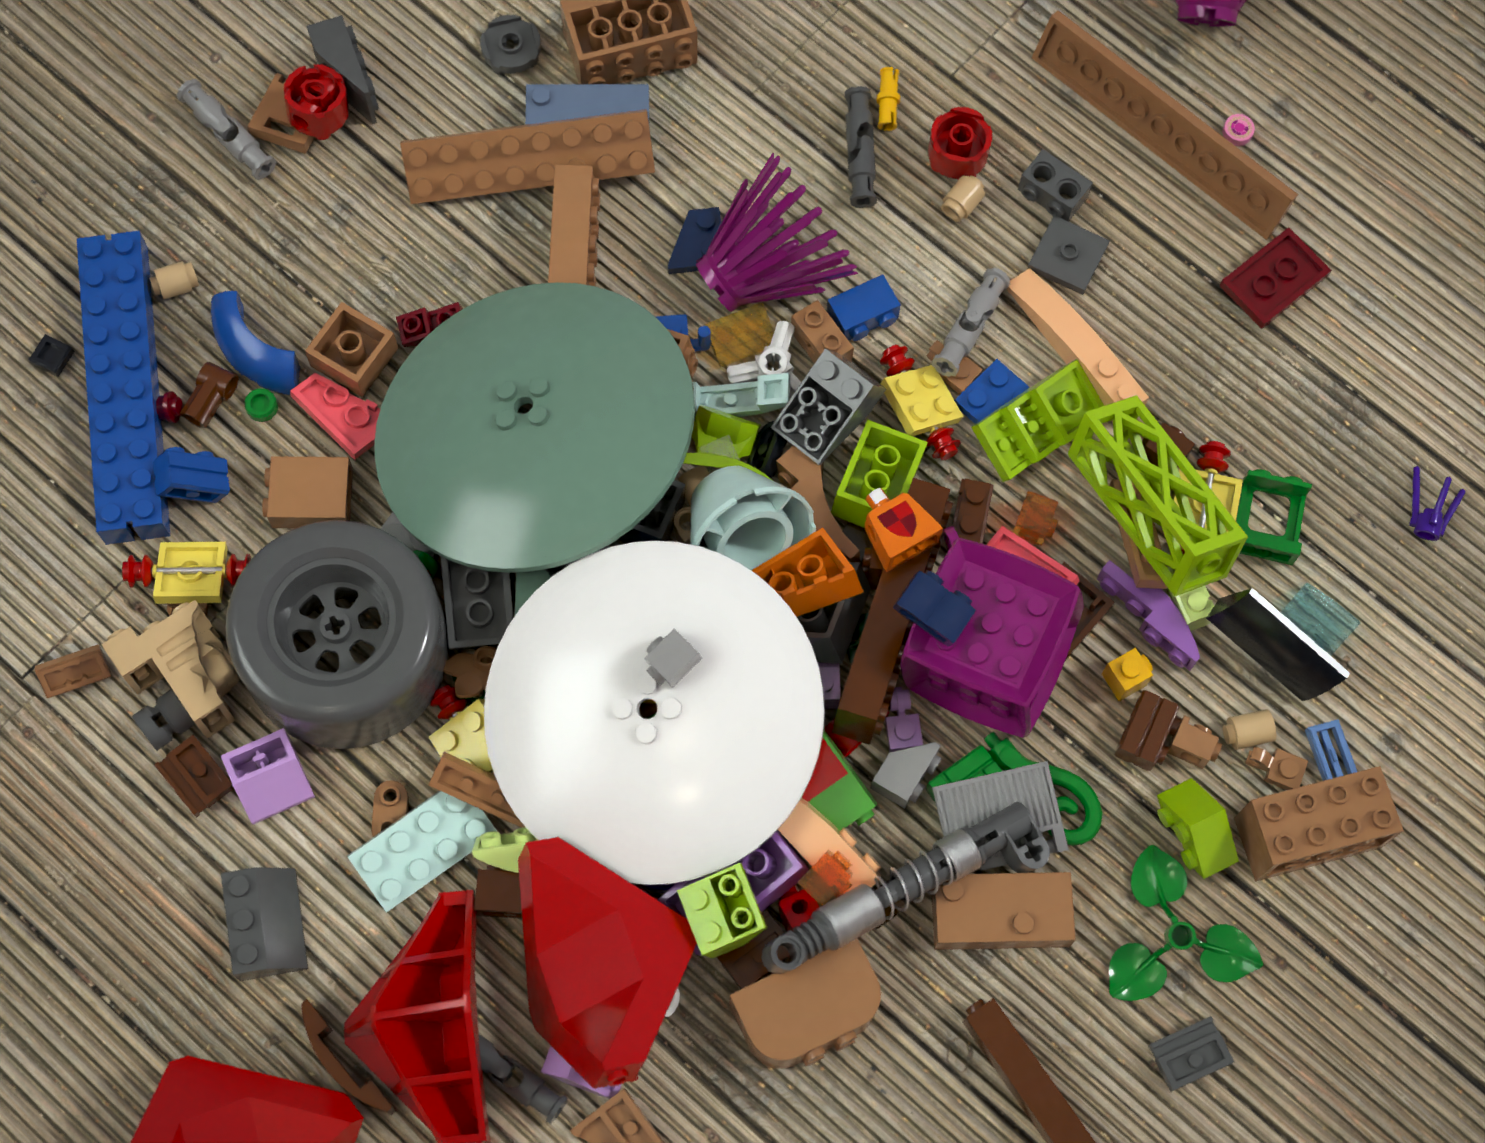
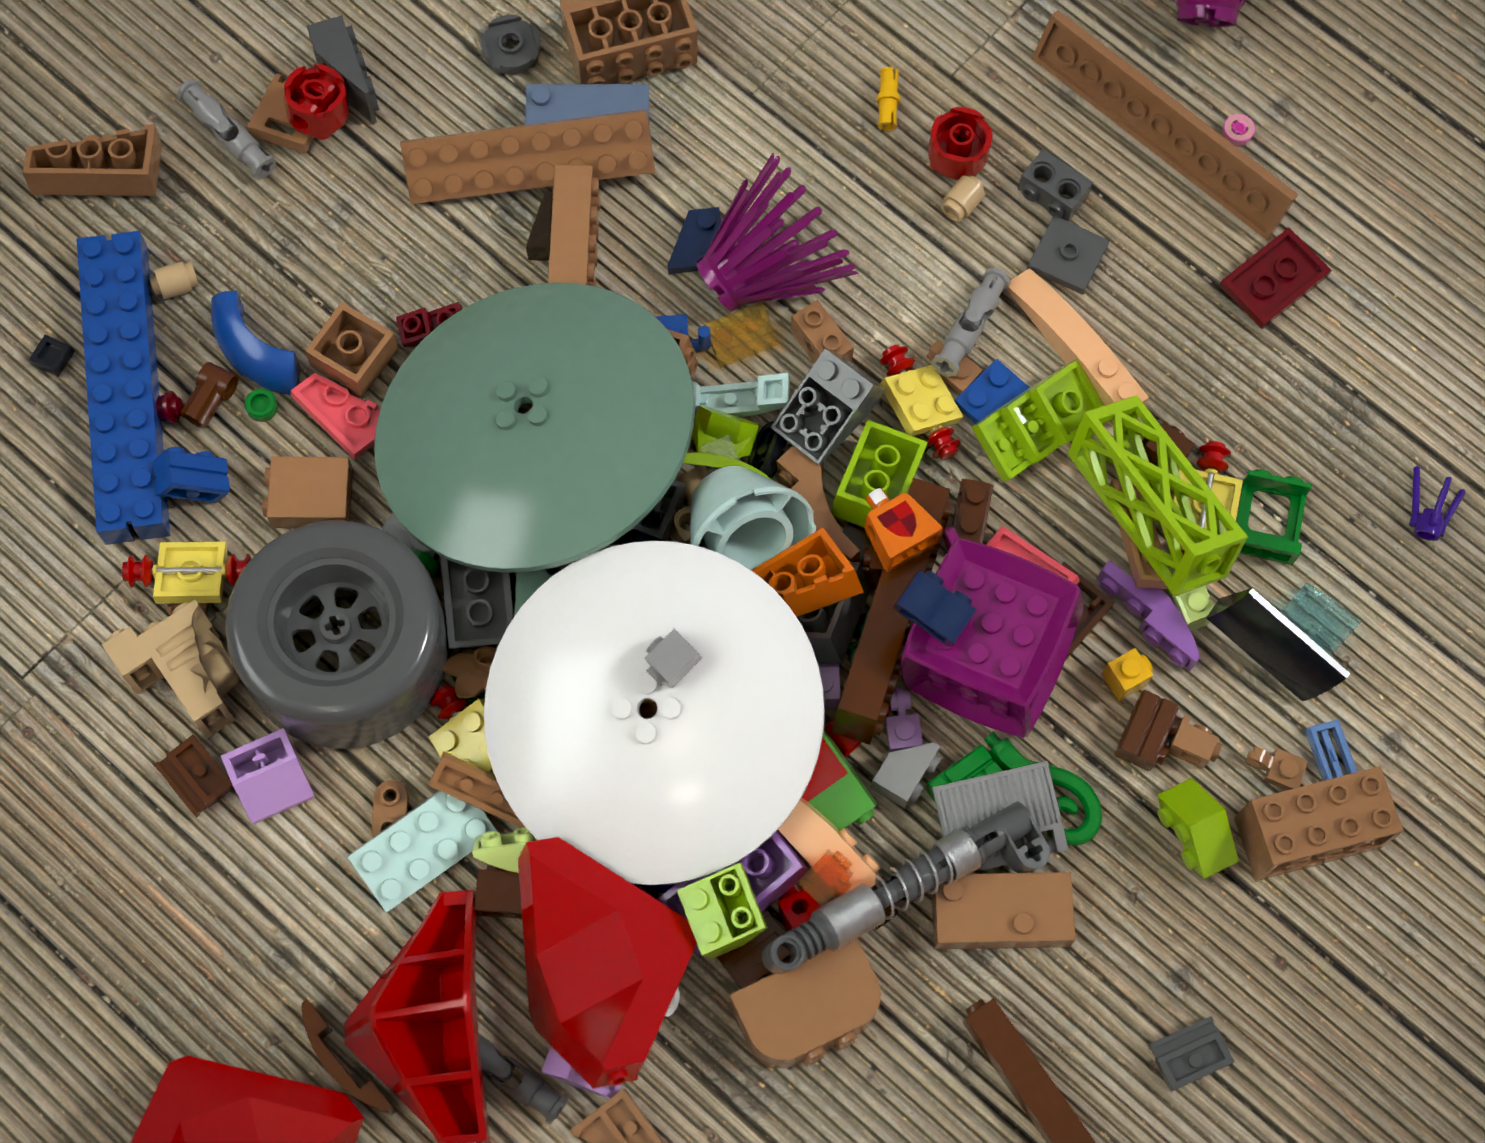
(73, 671): medium nougat plate -> none
(96, 166): none -> medium nougat wedge
(174, 714): dark grey wheel -> none
(264, 922): dark grey slope -> none
(539, 239): none -> dark brown slope
(775, 352): white bush -> none
(861, 149): dark grey piece -> none
(864, 308): blue brick -> none
(1036, 519): clear orange brick -> none
(1137, 973): green plant -> none
(1250, 729): tan brick -> none

